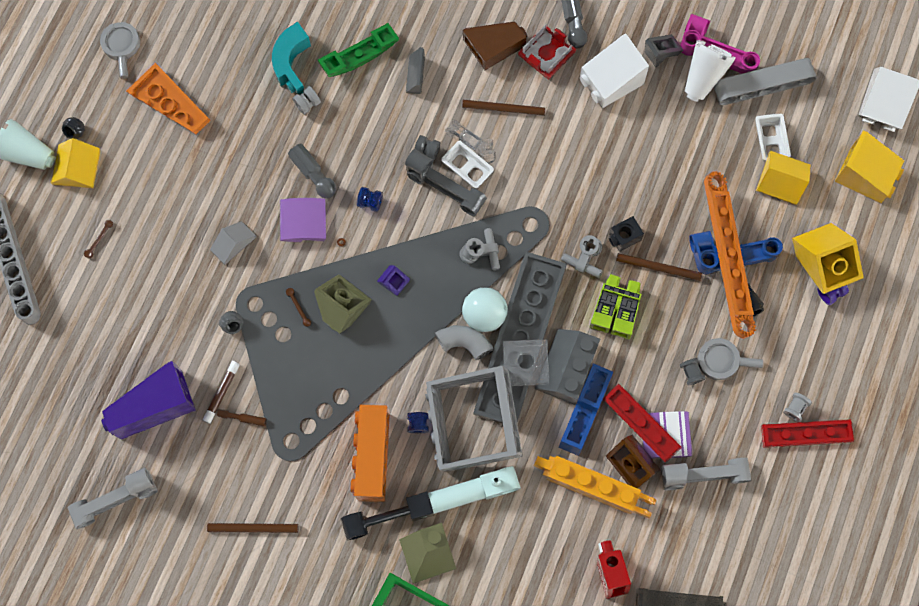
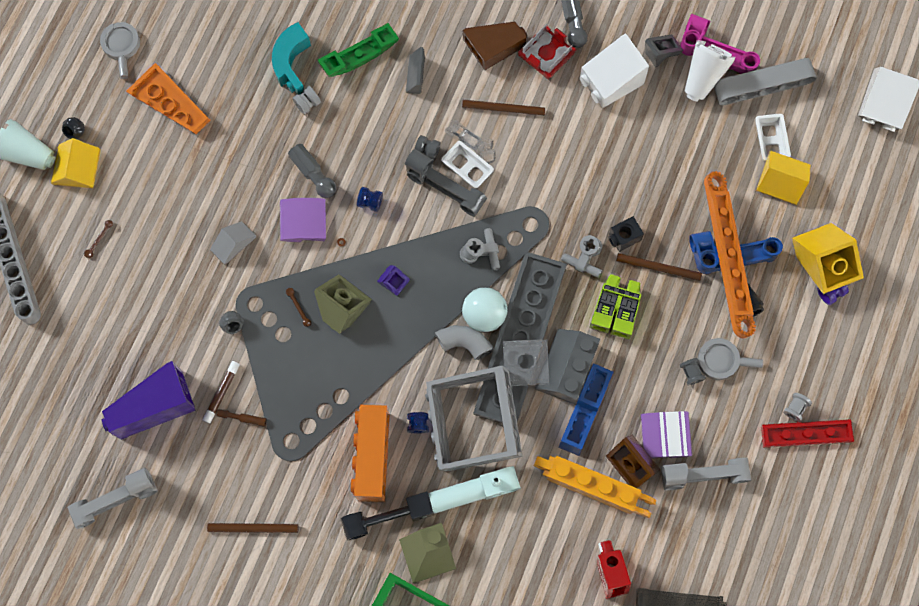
(642, 423): red tile -> none
(870, 168): yellow slope -> none

